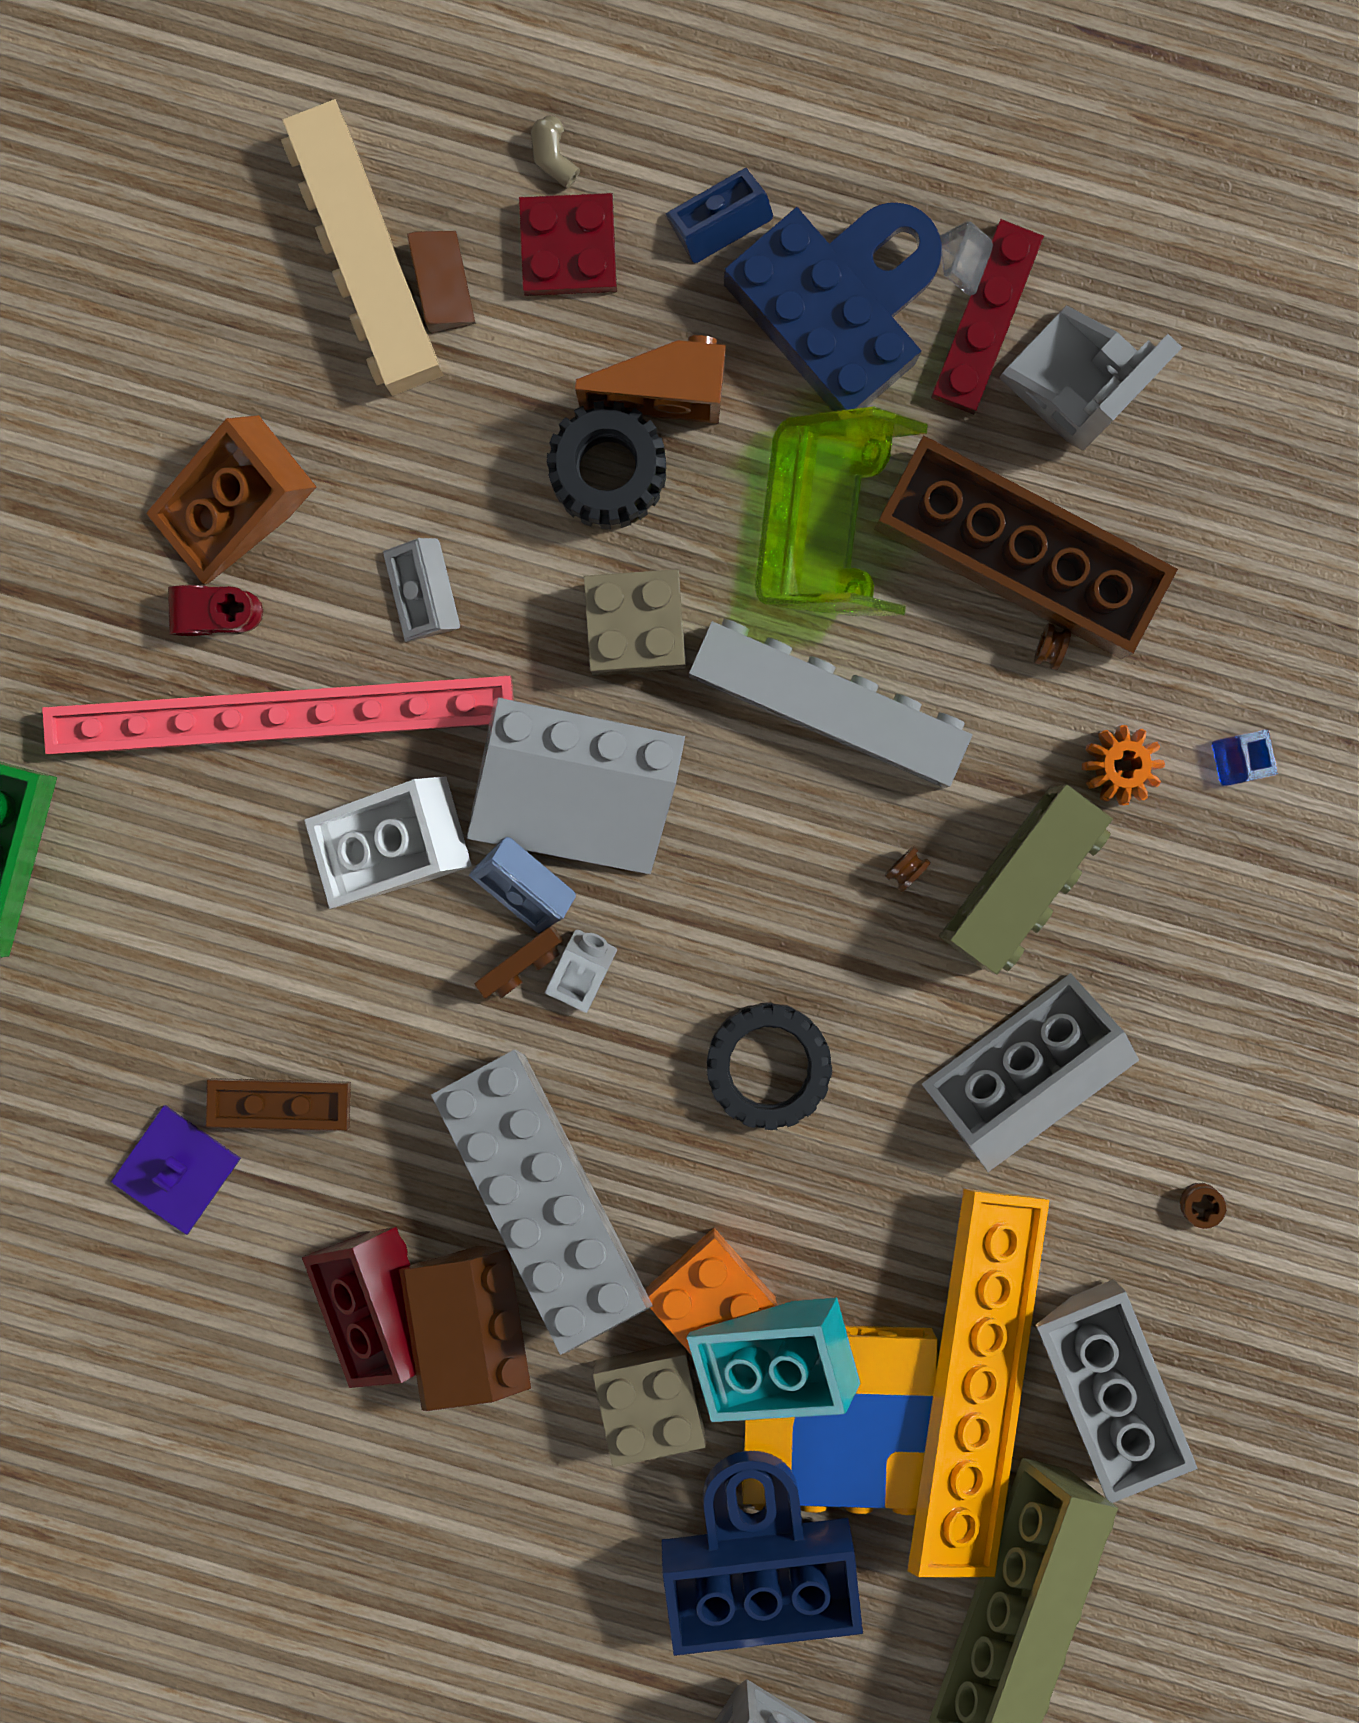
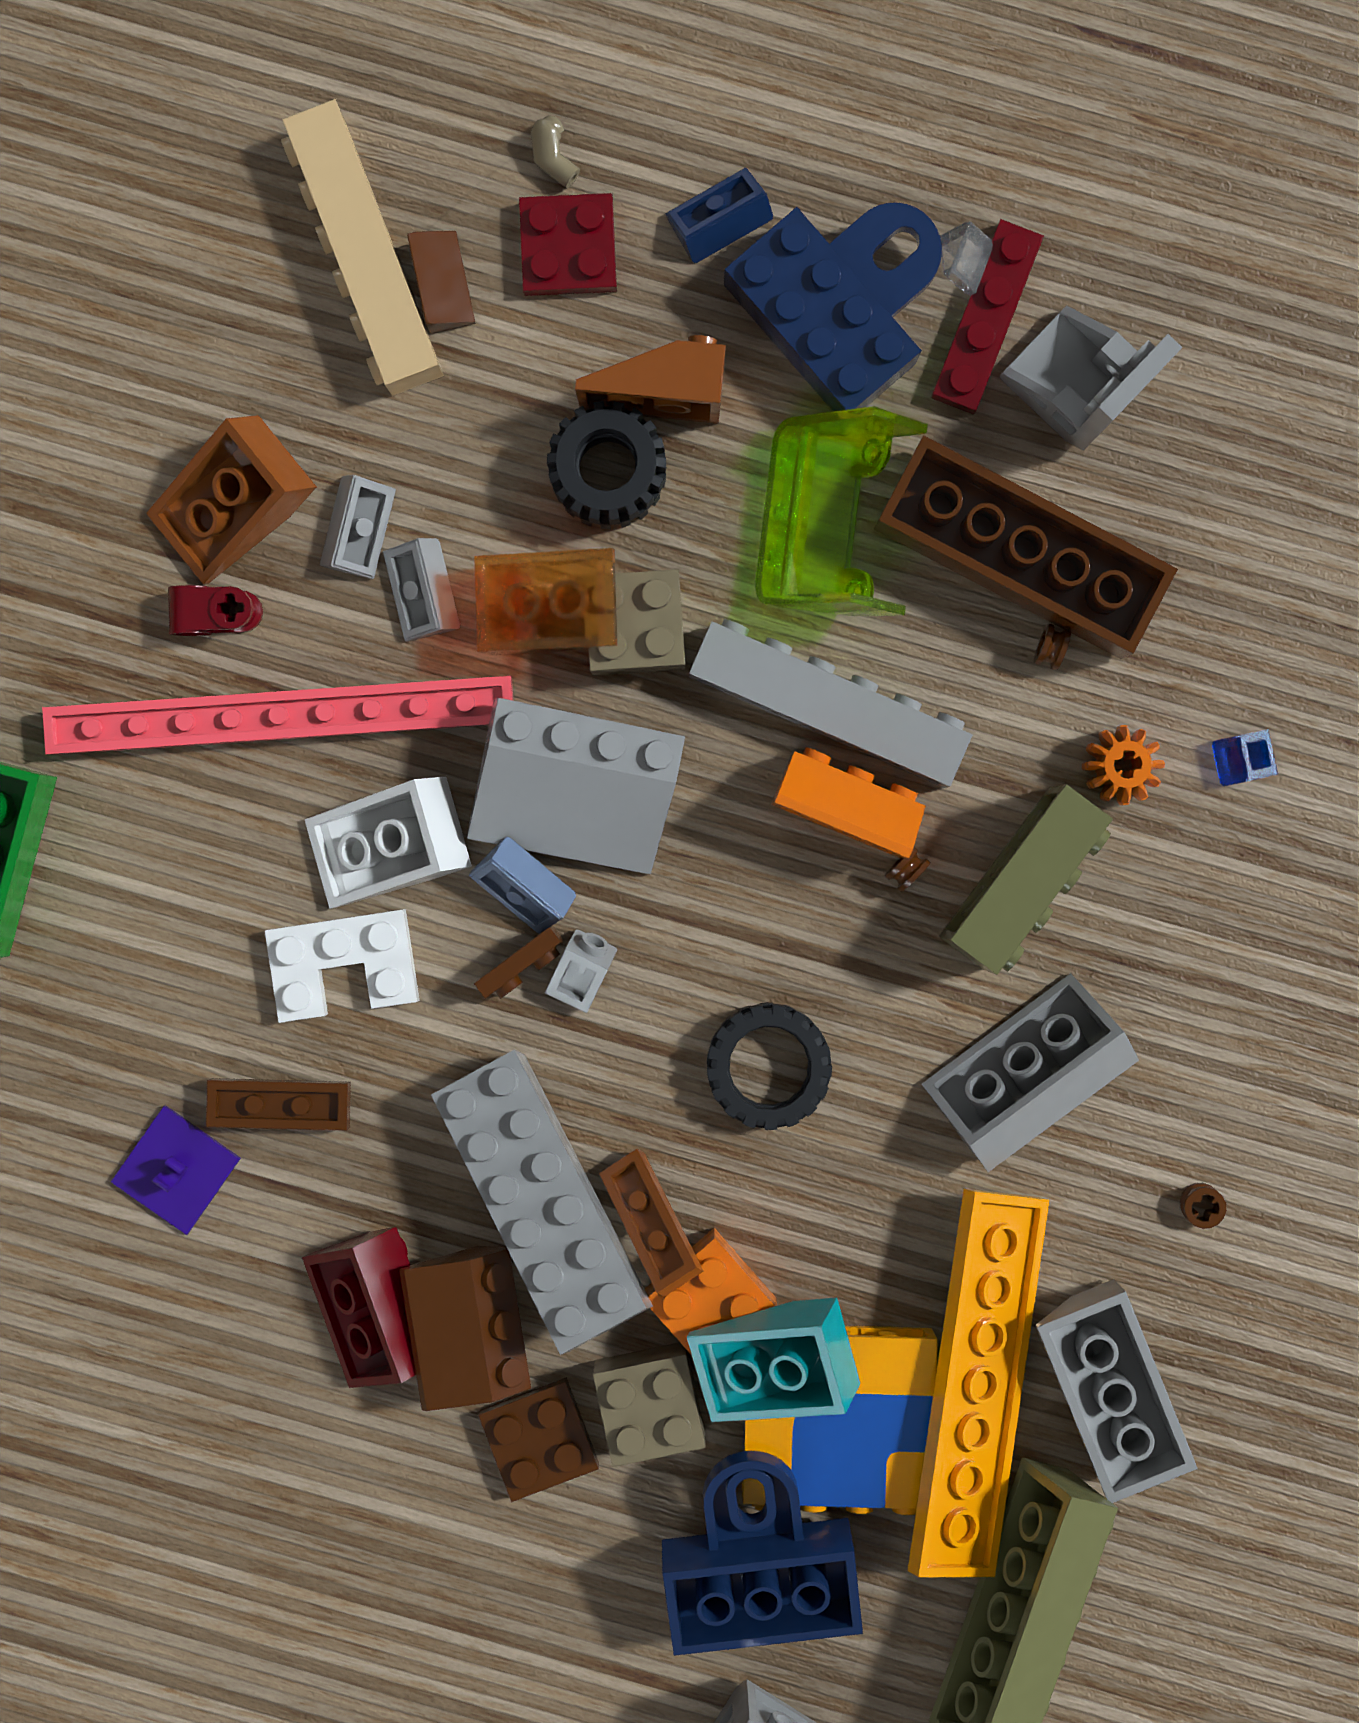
(357, 526): none -> light grey slope
(372, 939): none -> white plate
(538, 1439): none -> reddish brown plate
(545, 601): none -> clear orange slope
(651, 1222): none -> dark orange plate
(850, 803): none -> orange slope

